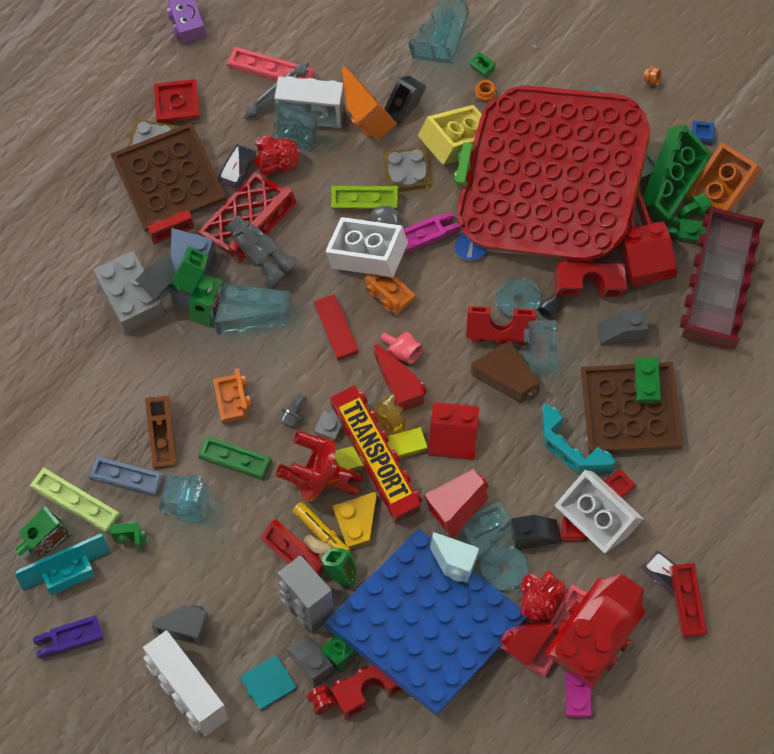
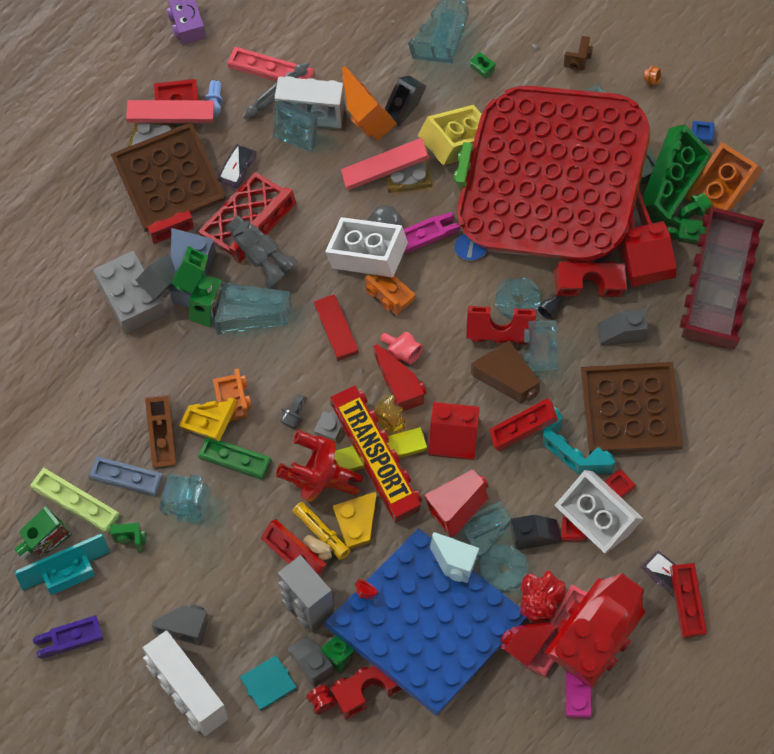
(169, 111): none -> coral tile
(209, 418): none -> yellow wing
(214, 95): none -> light blue axle
(276, 155): red hair -> none
(340, 566): green rock -> none
(363, 197): lime plate -> none
(365, 589): none -> red piece
(385, 164): none -> coral tile
(485, 85): orange plate -> none
(523, 424): none -> red plate
(578, 60): none -> reddish brown bracket
(647, 380): green plate -> none

